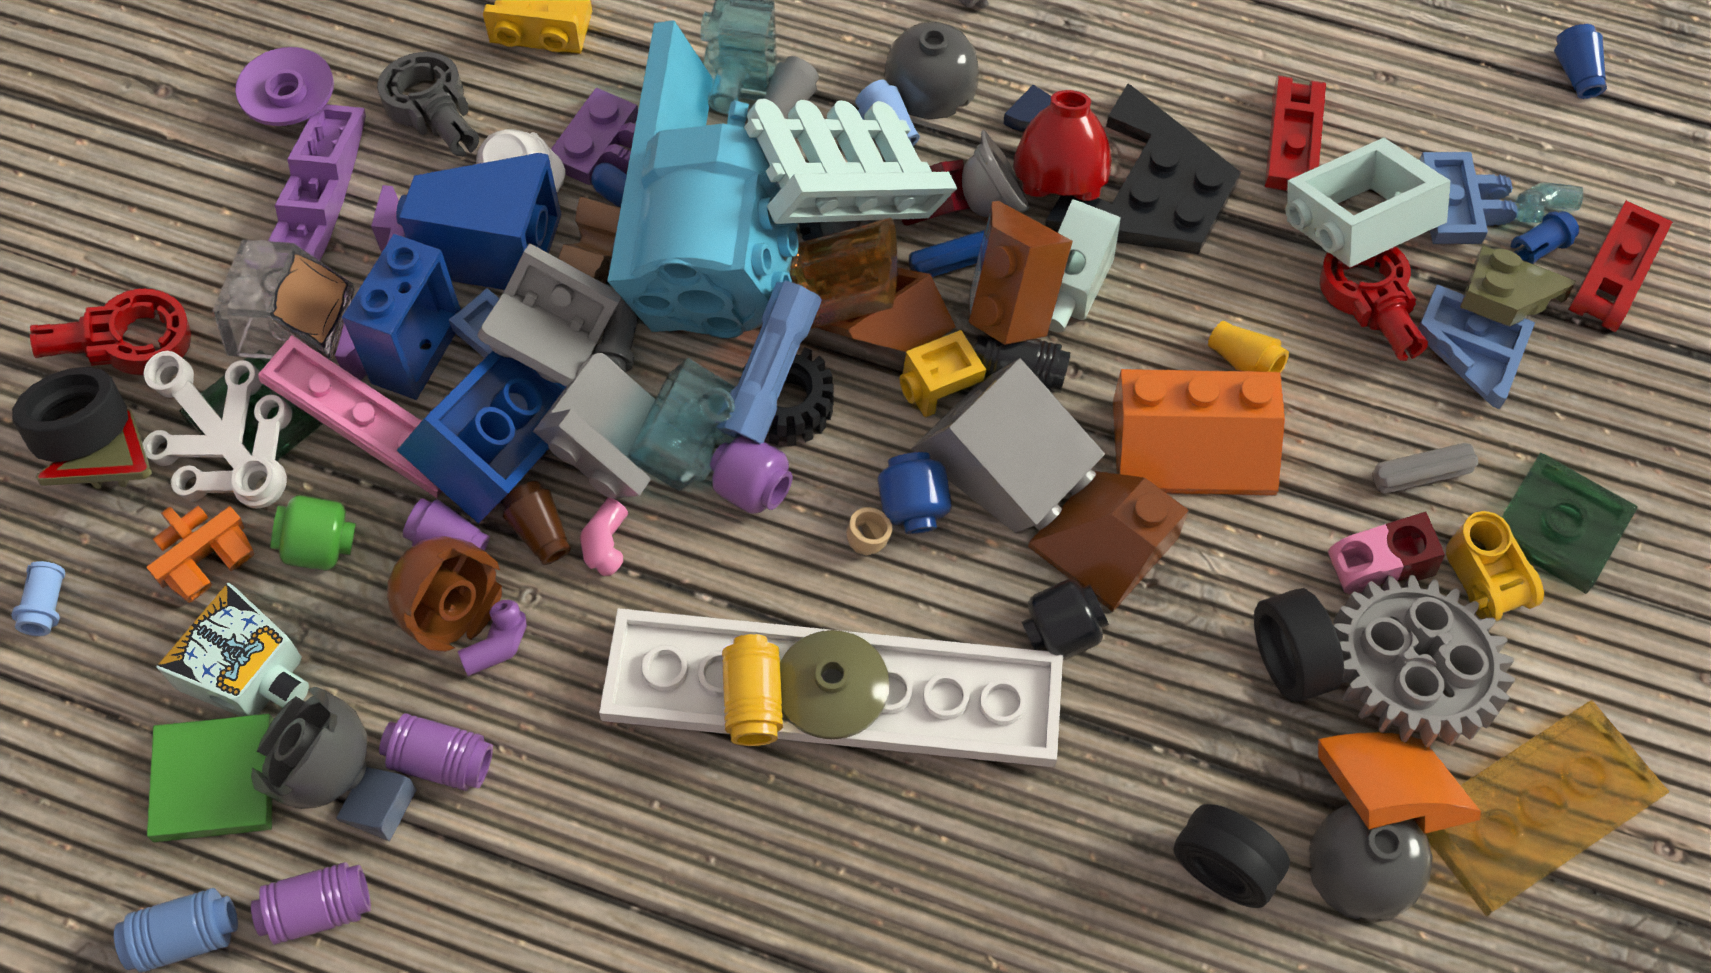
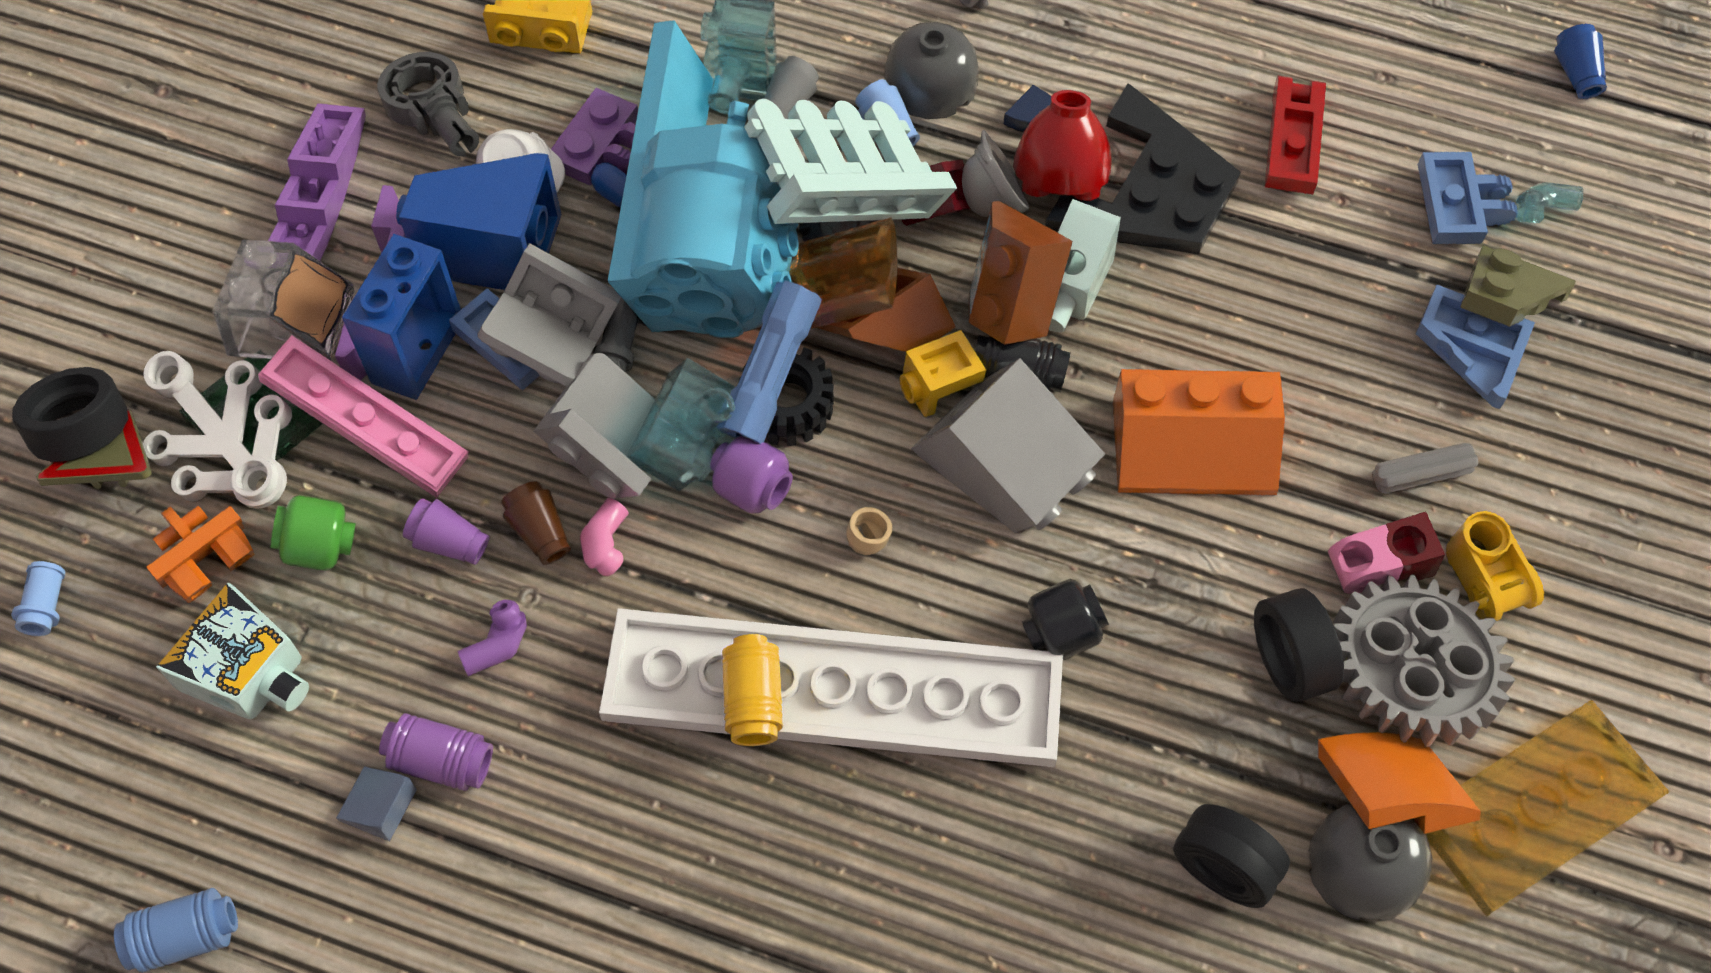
(102, 329): red pin -> none
(205, 780): bright green tile -> none
(284, 86): medium lavender dish -> none
(311, 903): medium lavender head -> none
(312, 752): dark grey cylinder -> none
(443, 591): dark orange cylinder -> none
(483, 434): blue slope -> none
(597, 231): medium nougat leg -> none
(835, 708): olive dish -> none
(914, 492): blue head -> none
(947, 255): blue axle -> none
(1111, 534): dark orange slope -> none
(1248, 349): yellow cone -> none
(1381, 303): red pin -> none
(1413, 206): light aqua window -> none
(1554, 232): blue pin -> none
(1566, 522): clear green tile -> none
(1621, 265): red plate -> none

